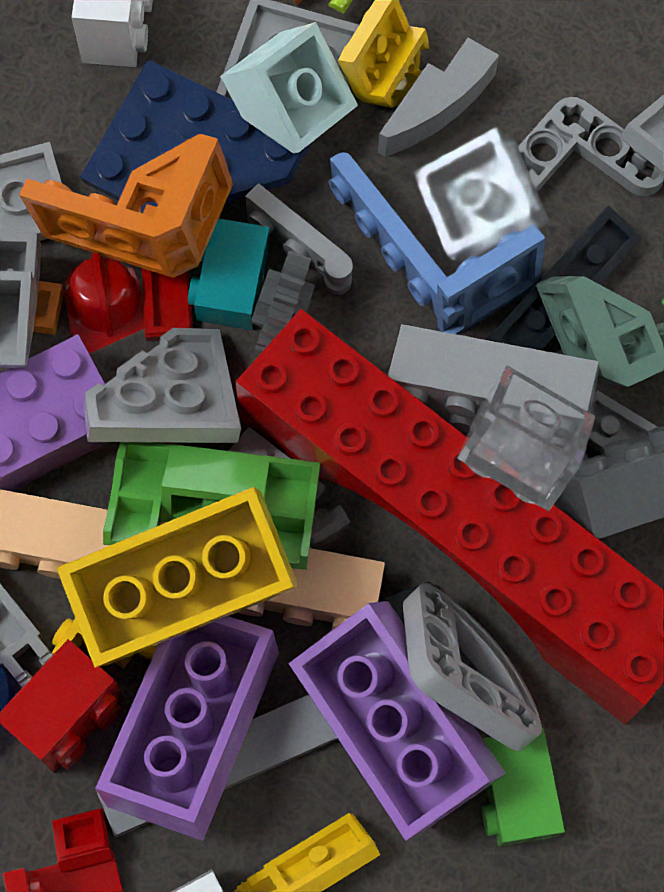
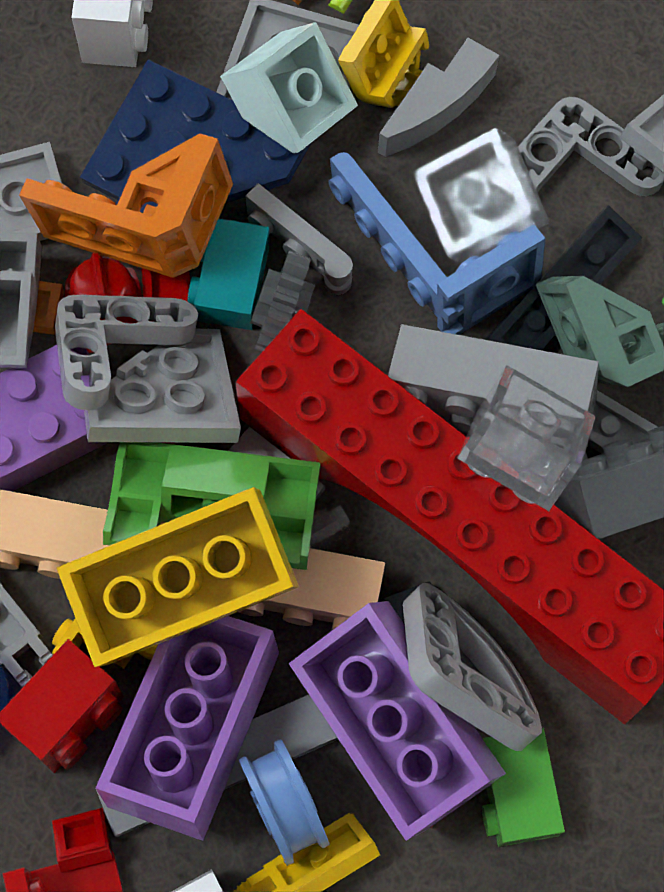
(80, 326): none -> light grey beam
(284, 802): none -> medium blue wheel

